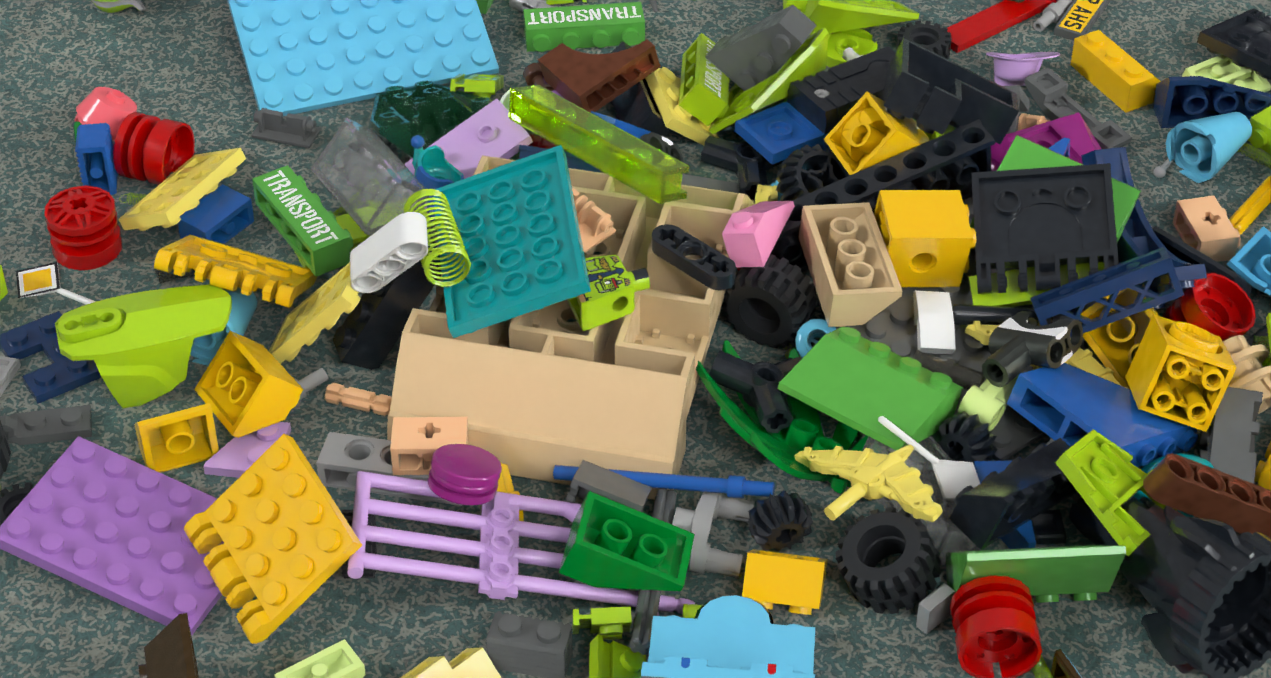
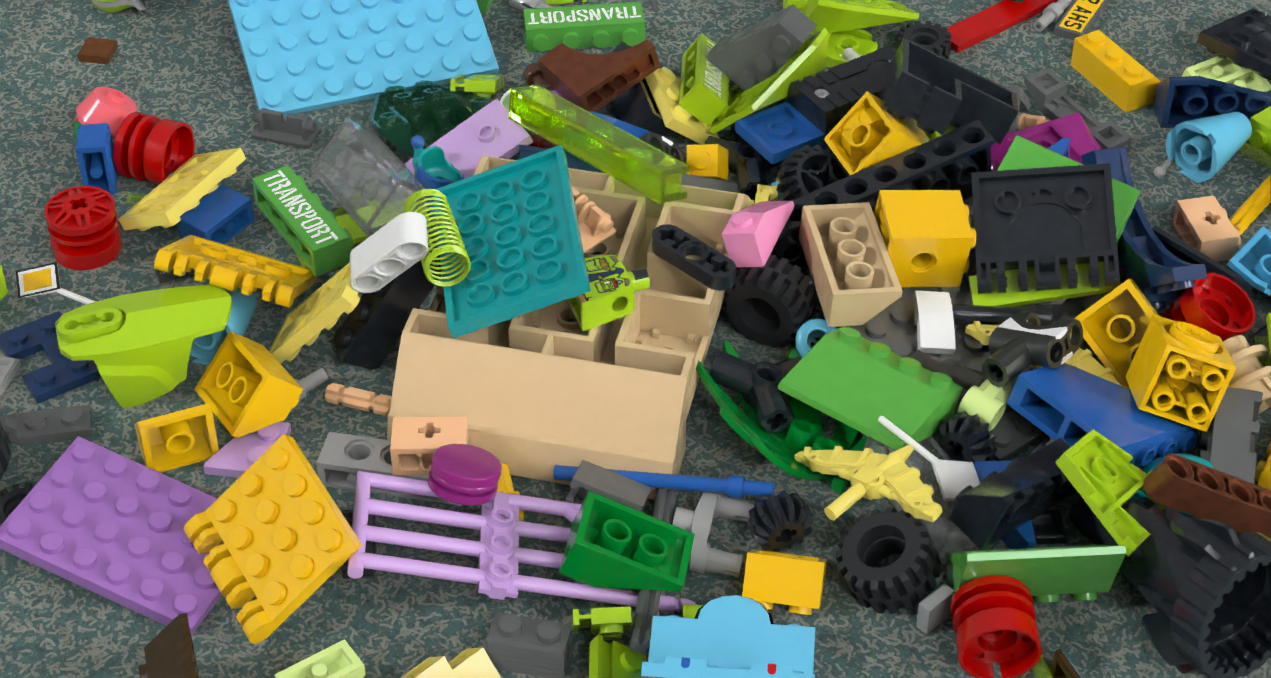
(97, 50): none -> reddish brown tile
(708, 161): none -> yellow brick
(1014, 68): lavender piece -> none
(1110, 282): dark blue fence -> none

